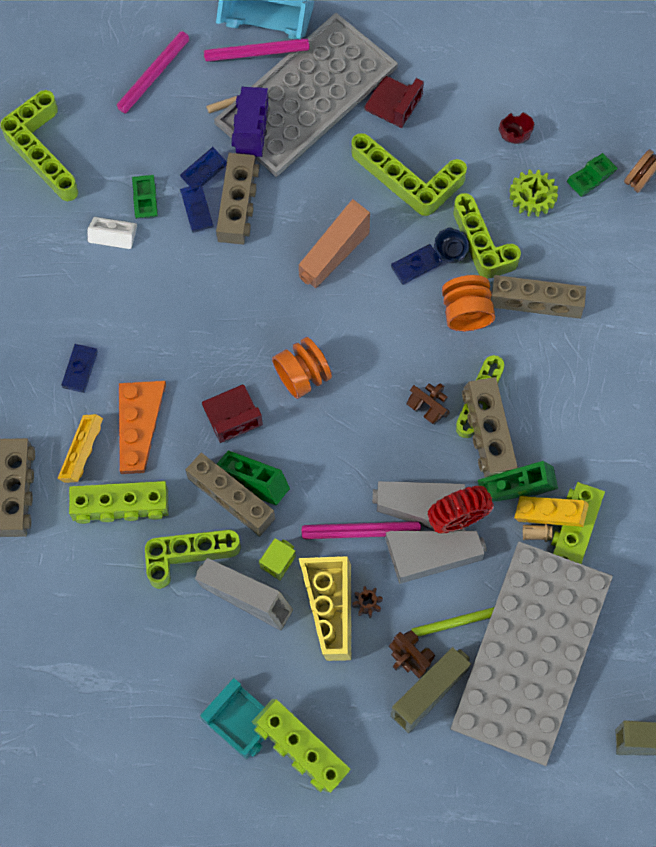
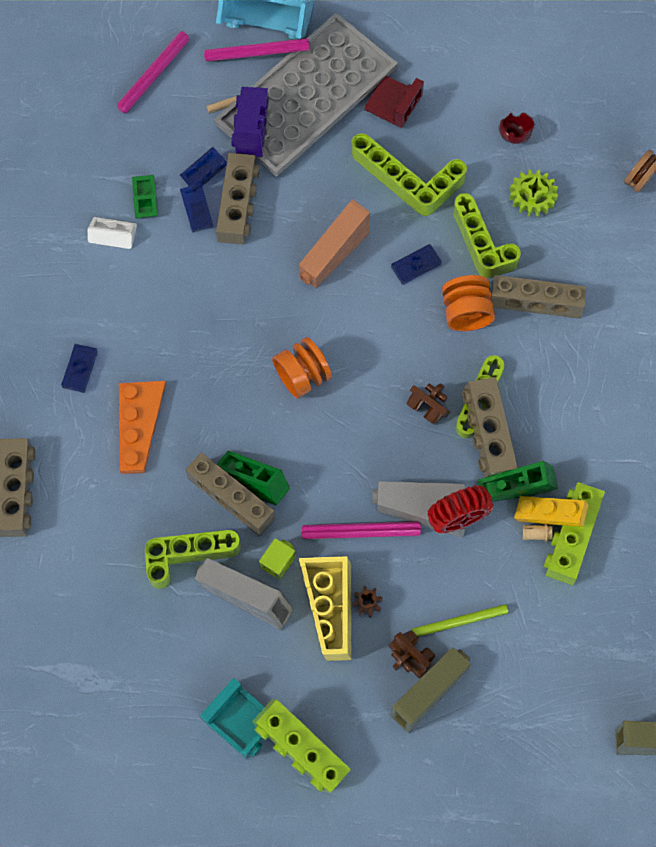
(22, 134): lime beam -> none
(80, 448): yellow plate -> none
(118, 501): lime brick -> none
(232, 413): dark red bracket -> none
(428, 552): light grey slope -> none
(451, 245): dark blue hair -> none
(531, 653): light grey plate -> none
(592, 174): green slope -> none

